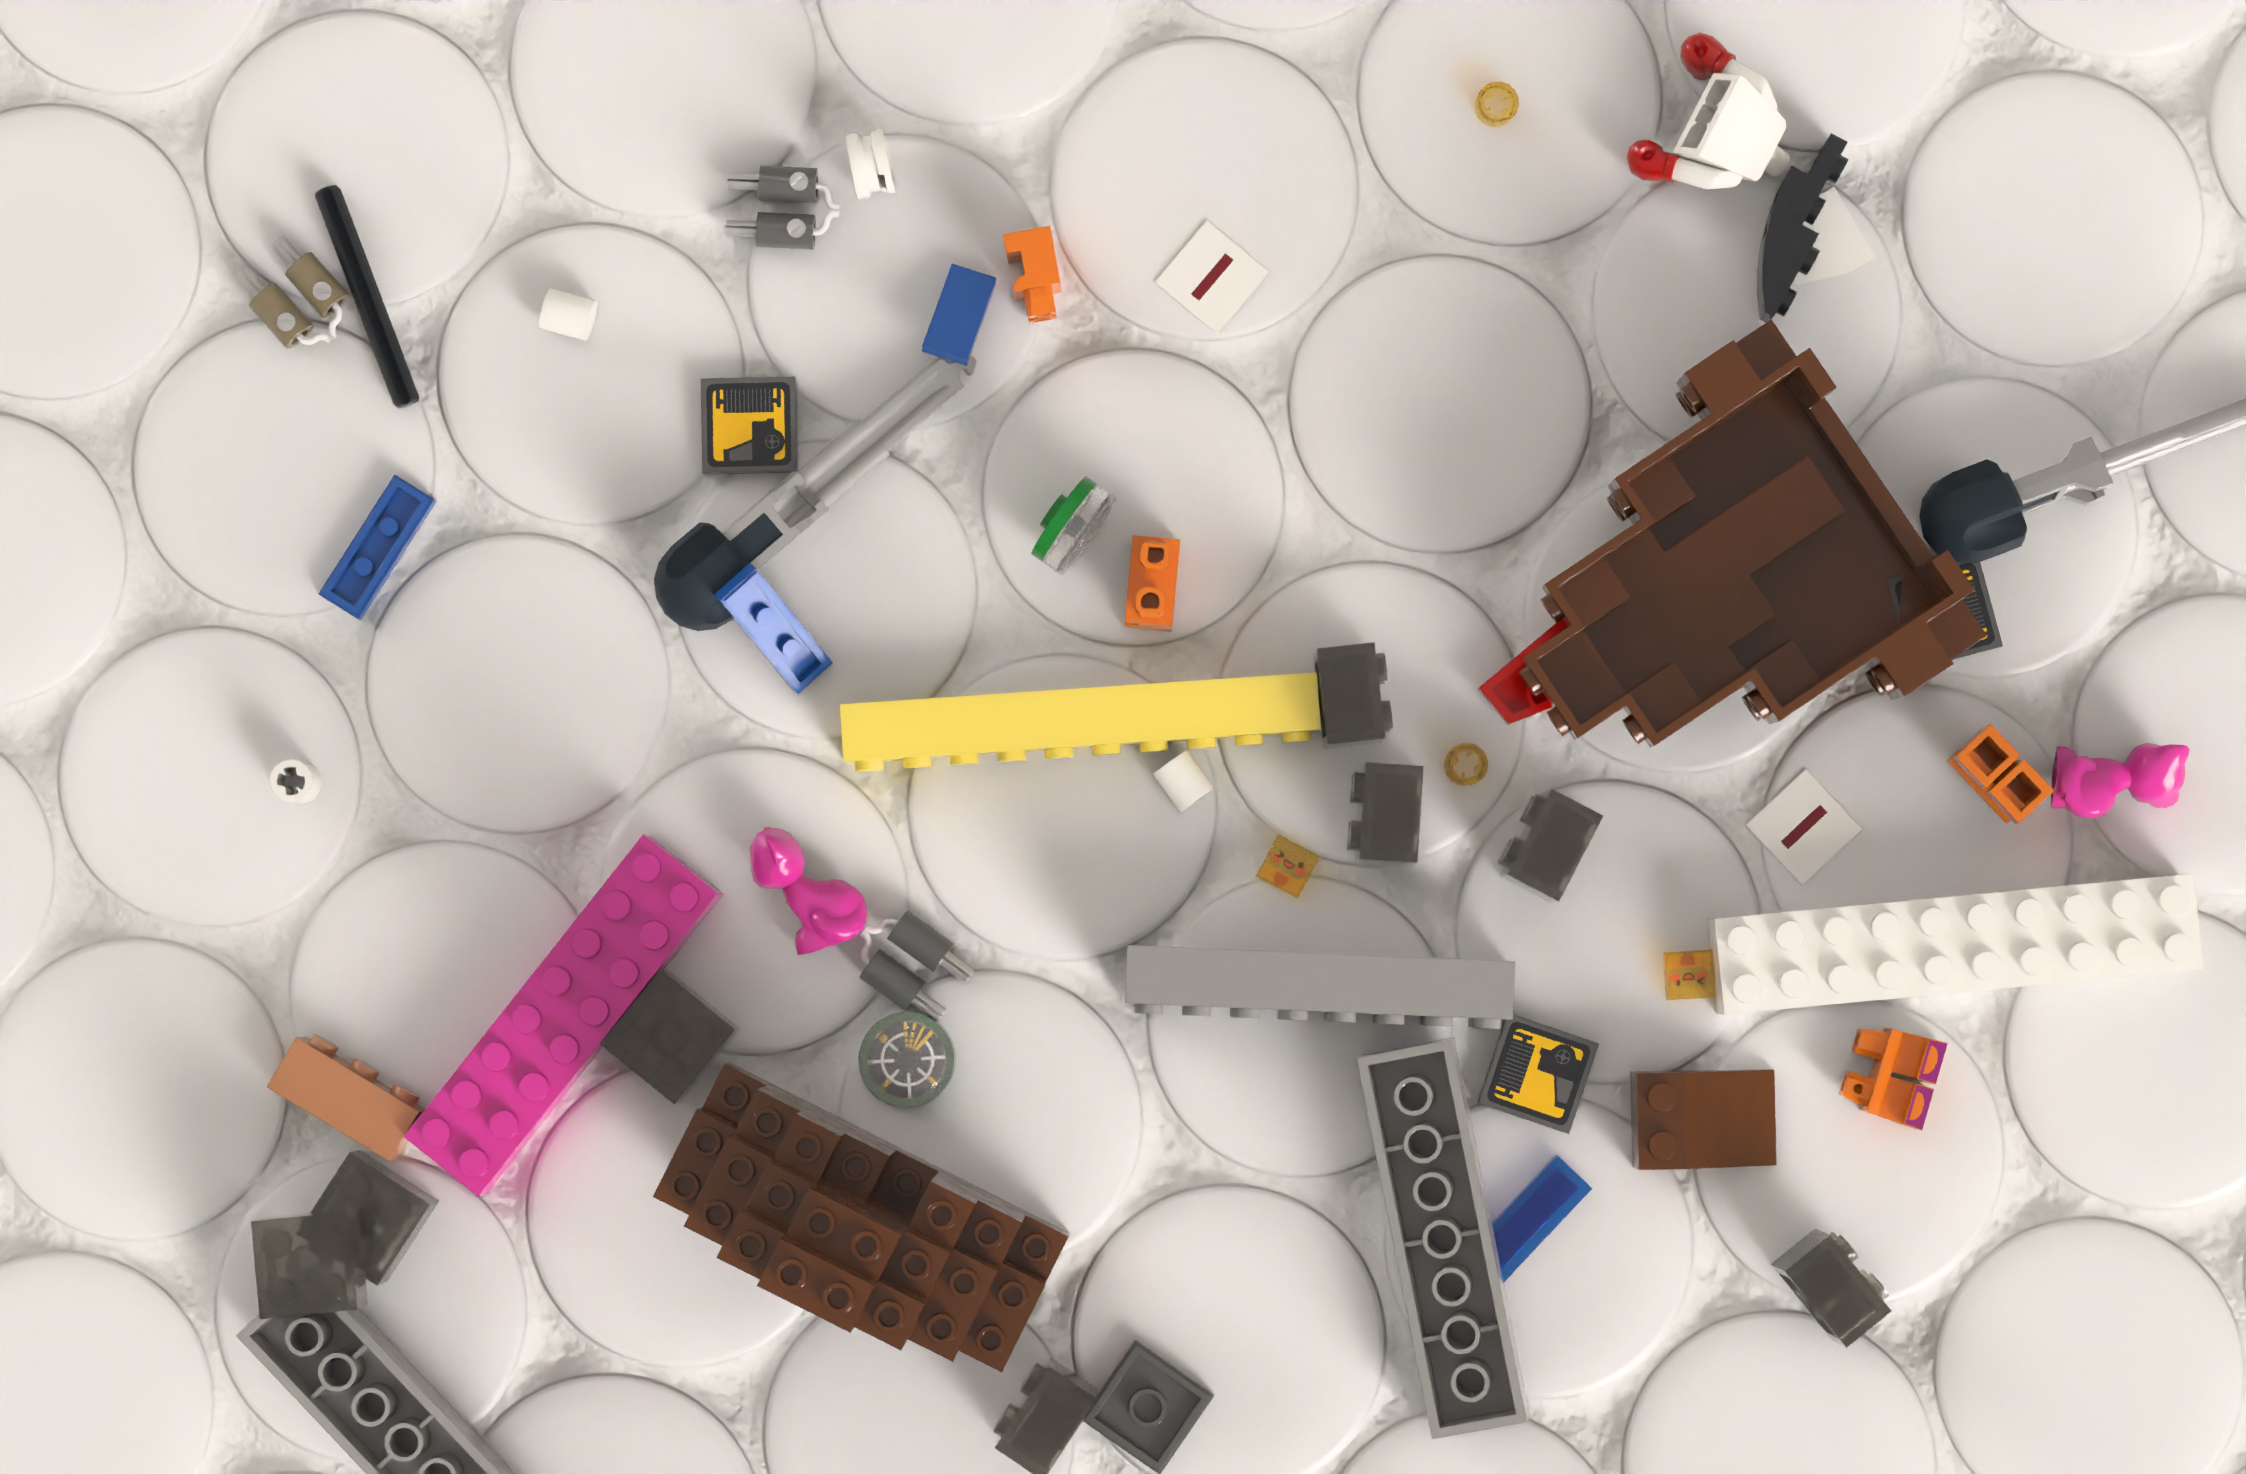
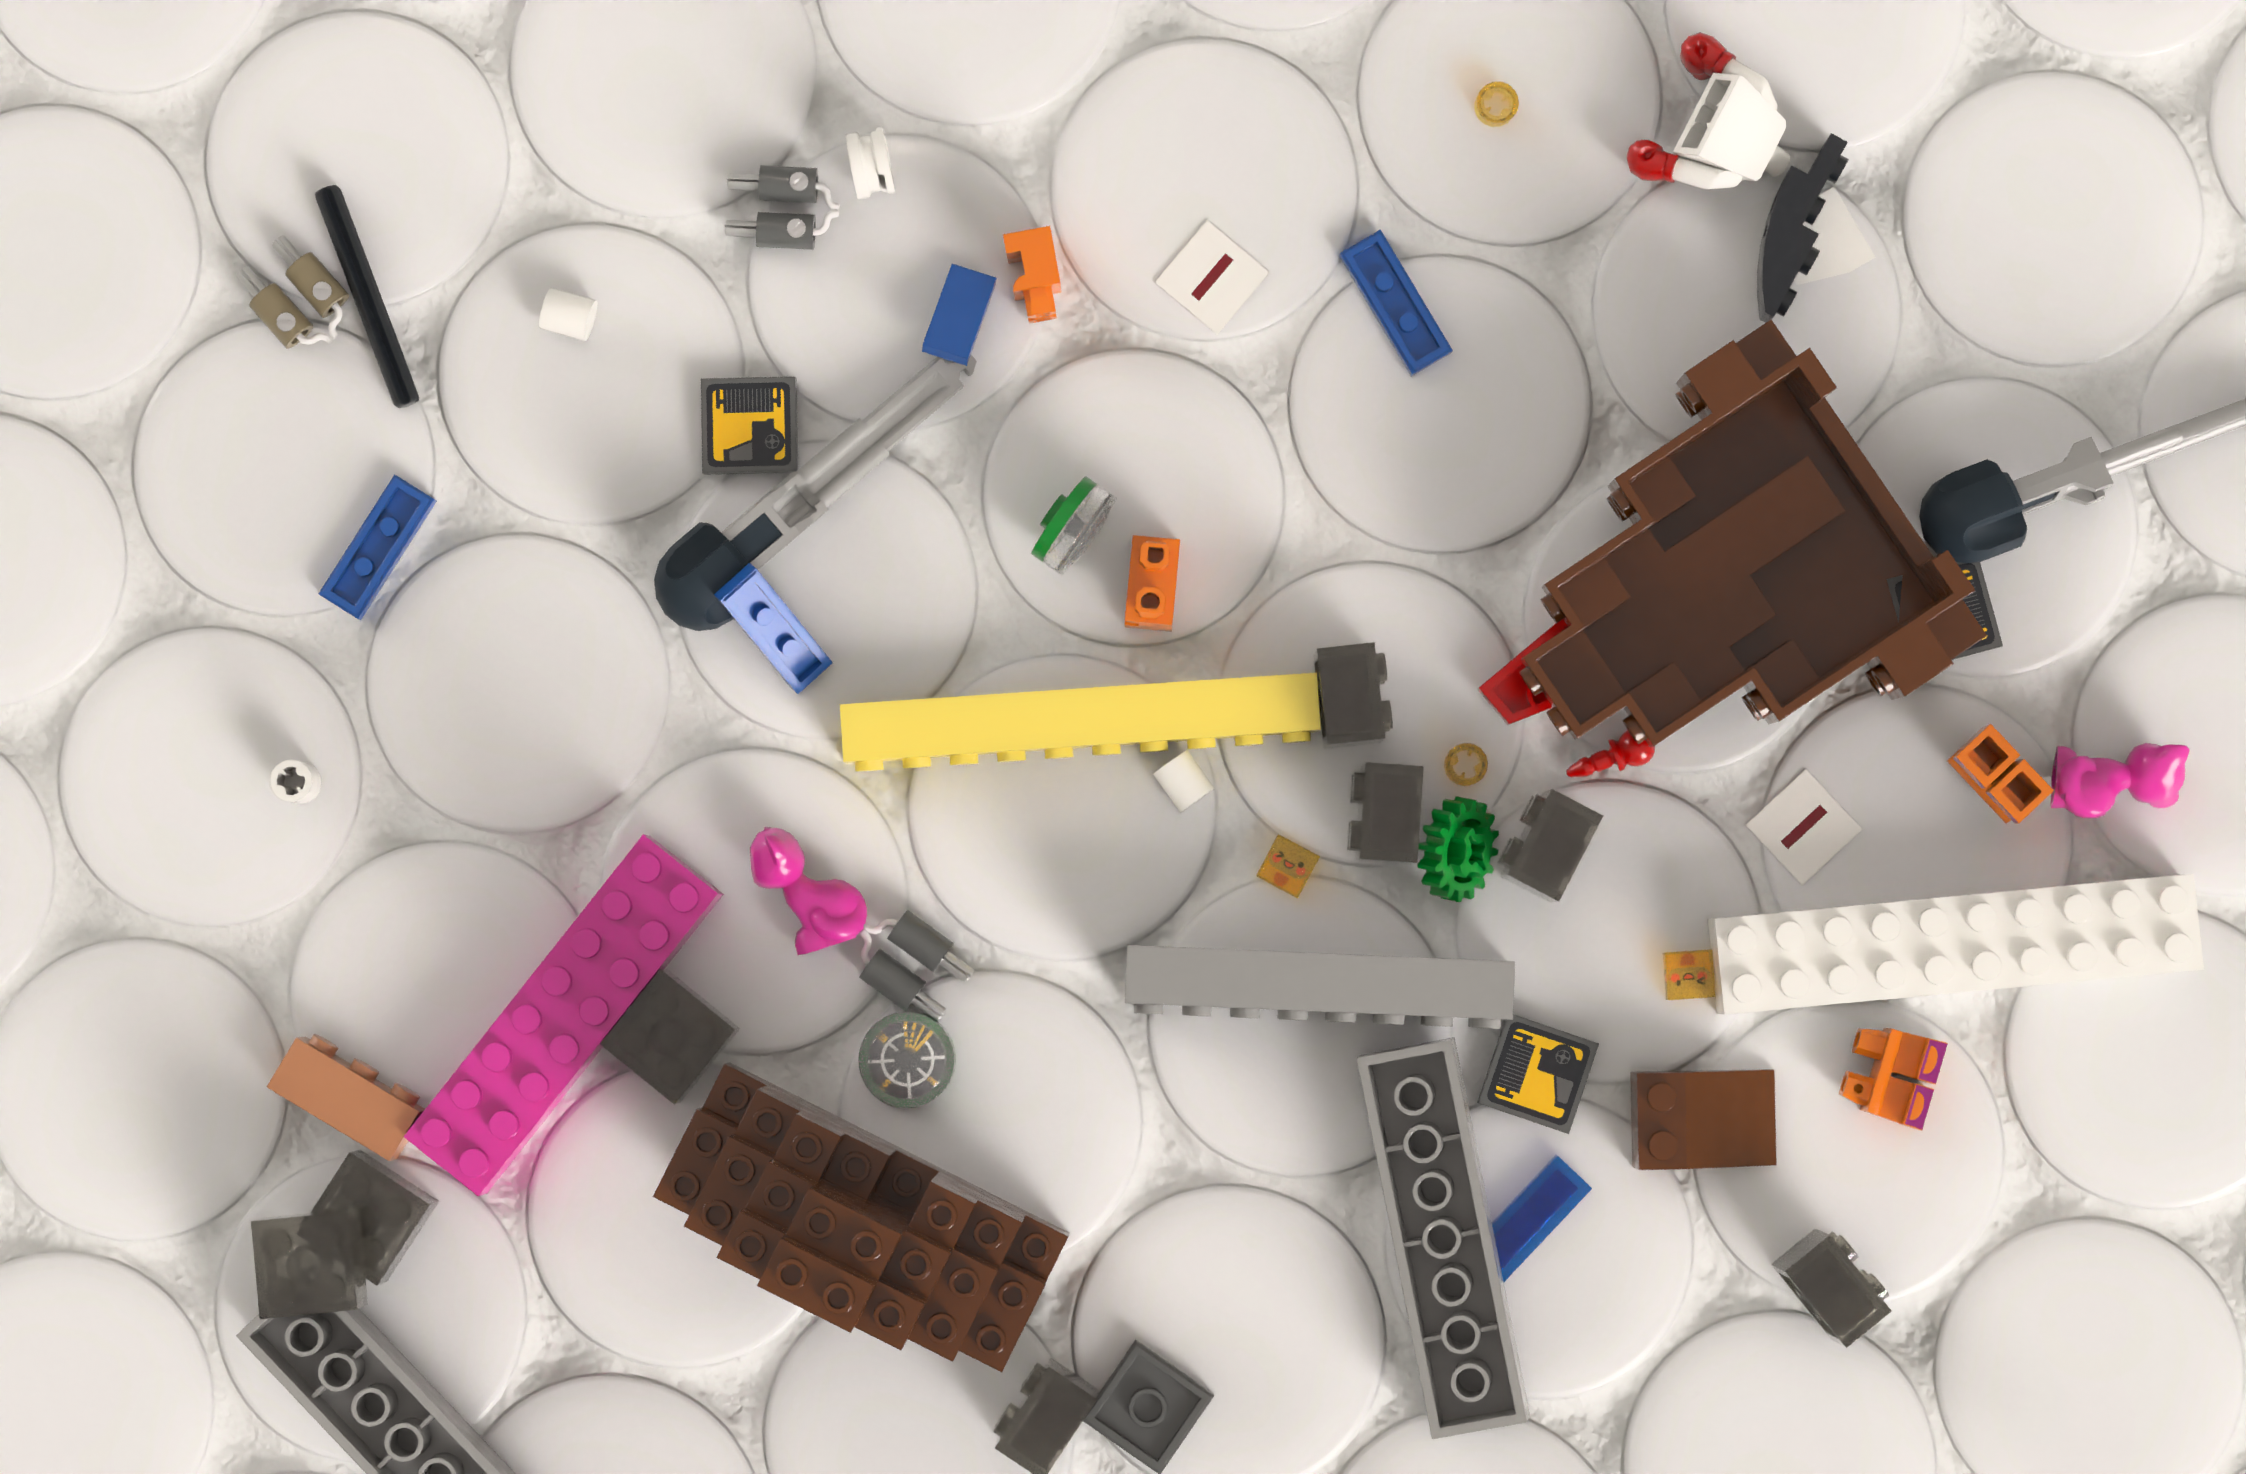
(1395, 303): none -> blue tile
(1458, 849): none -> green gear
(1621, 753): none -> red bar

